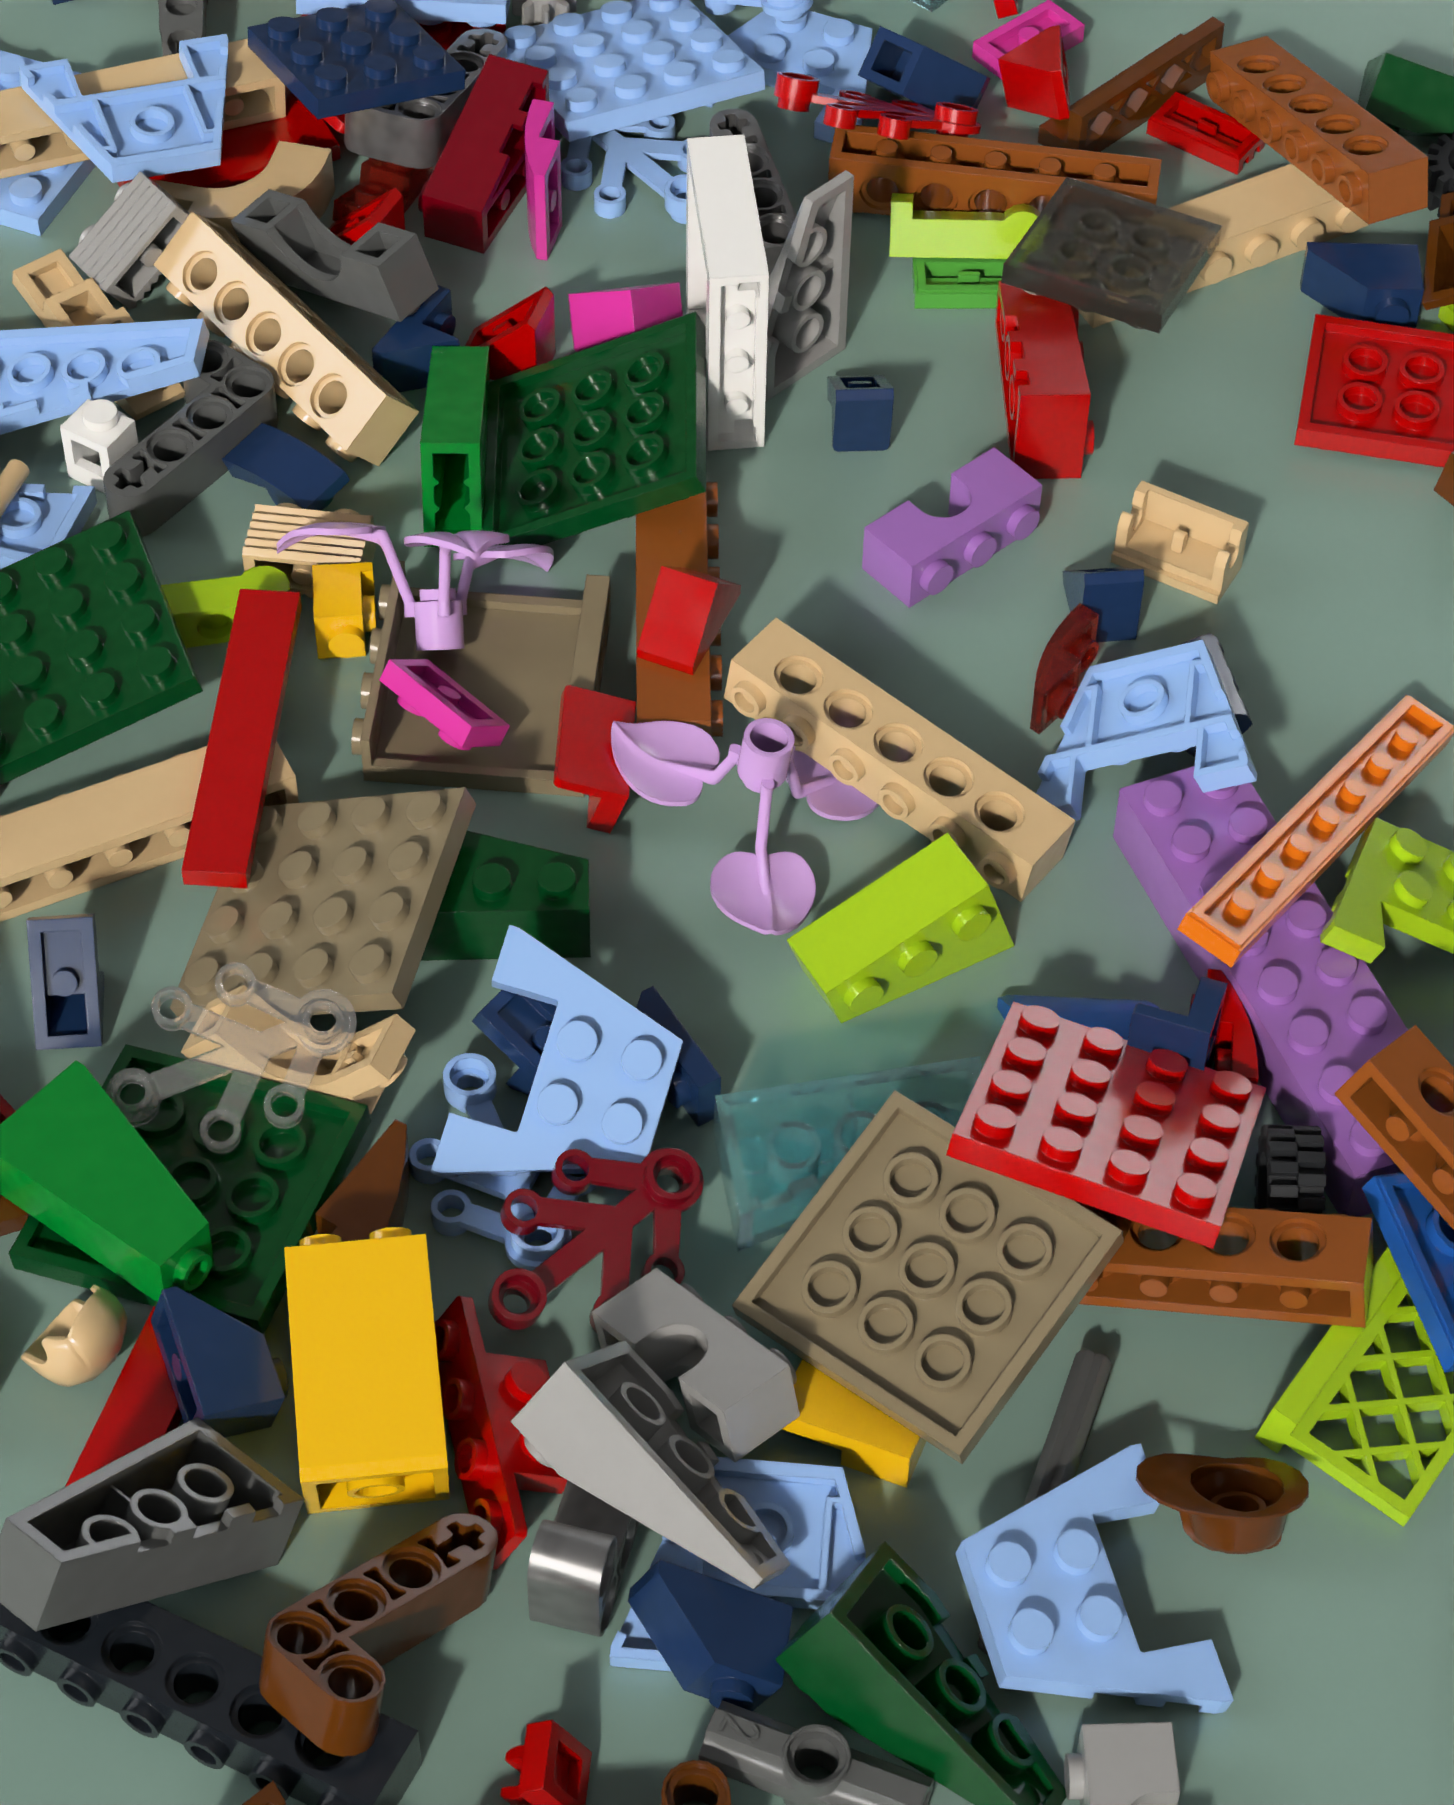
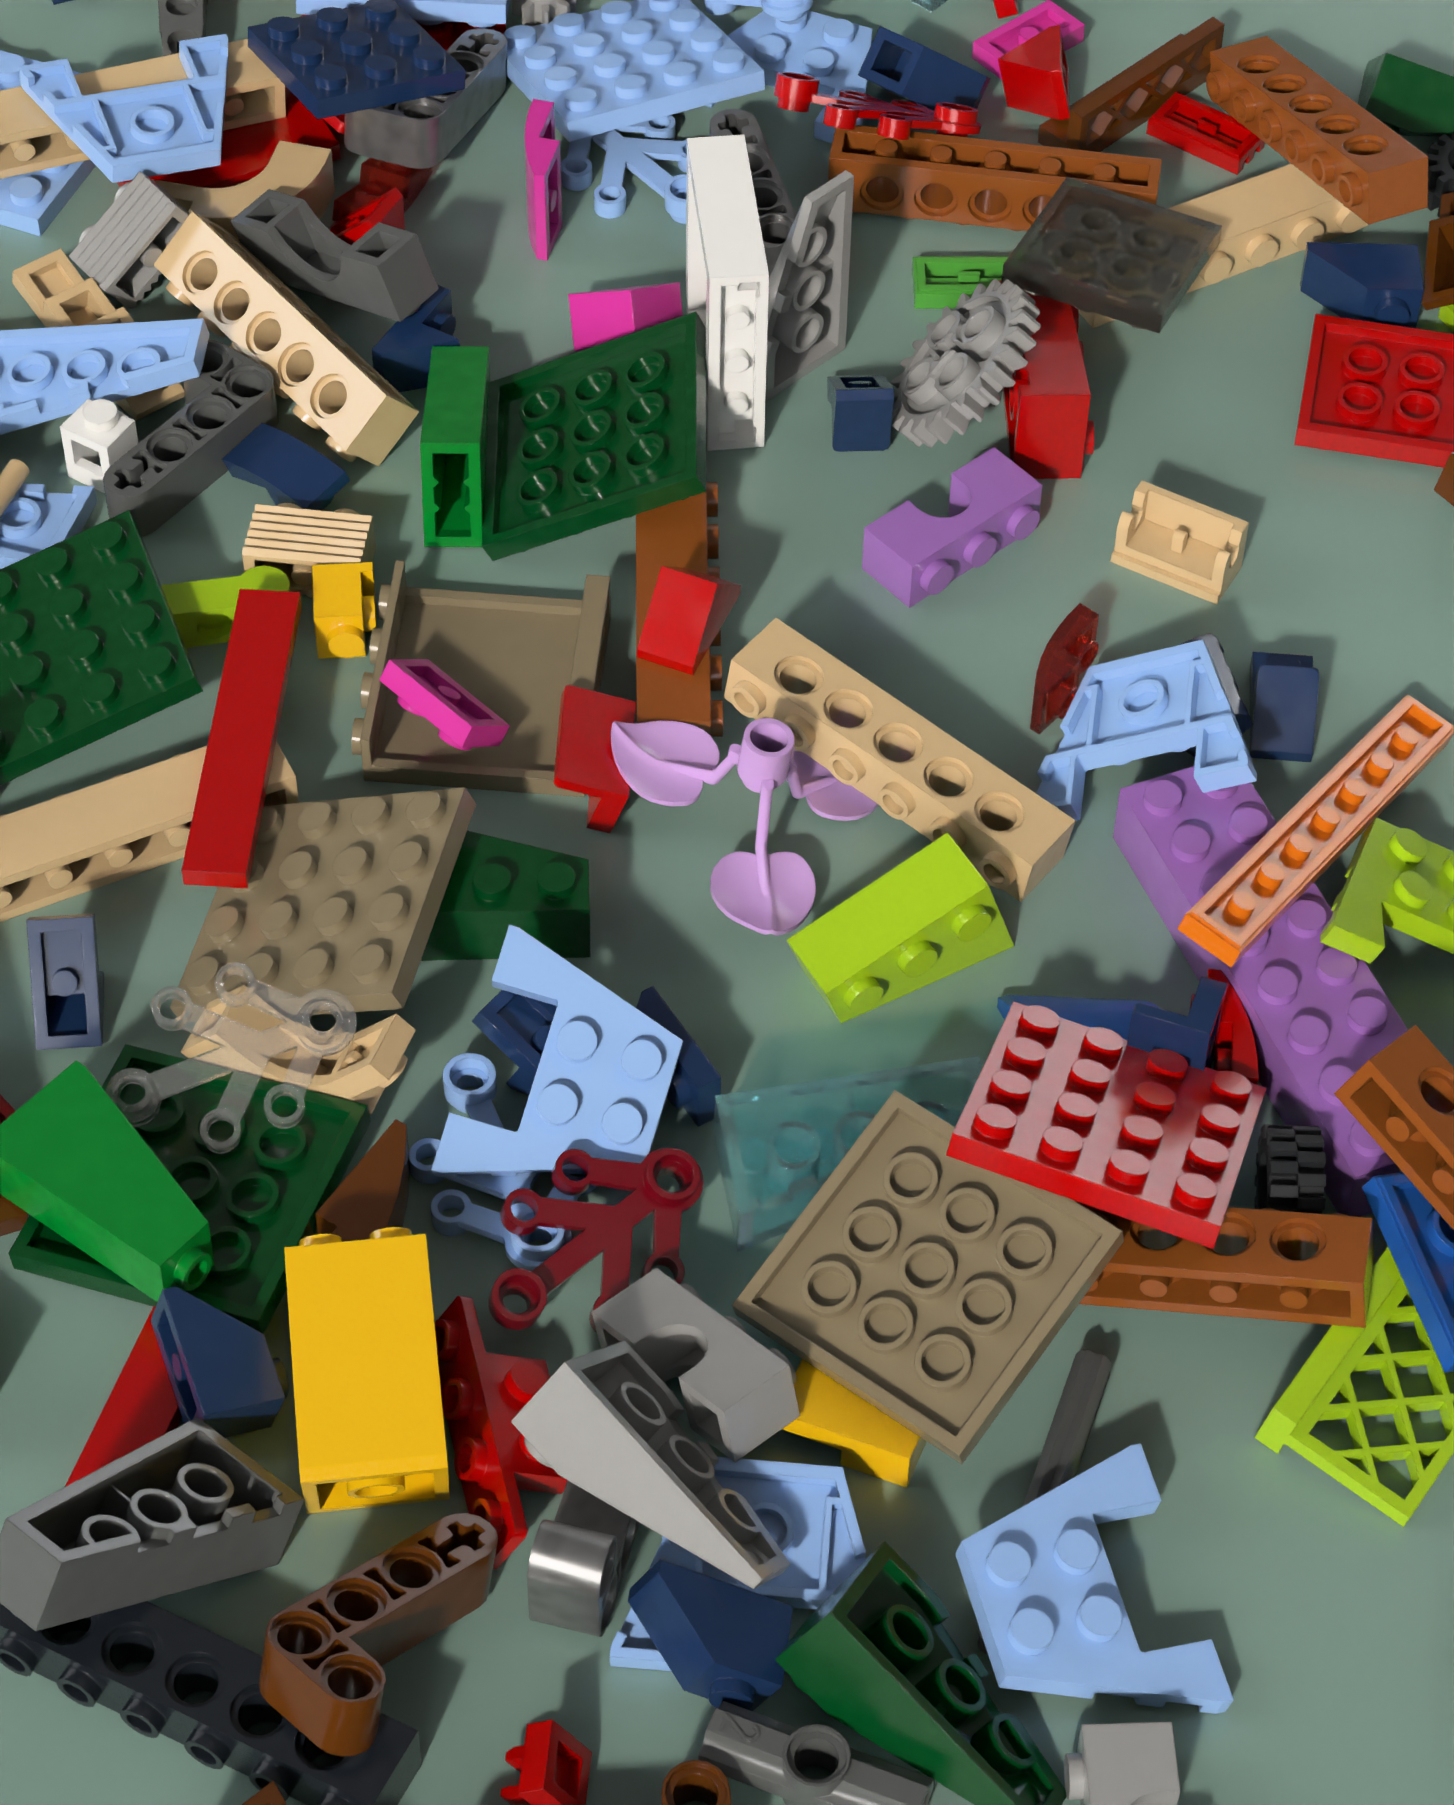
(80, 1340): tan hair -> none
(442, 609): lavender plant -> none
(484, 159): dark red wedge -> none
(519, 335): red slope -> none
(956, 232): lime leg -> none
(964, 362): none -> light grey gear
(1110, 593): dark blue slope -> none
(1226, 1502): reddish brown piece -> none
(1283, 706): none -> dark blue slope

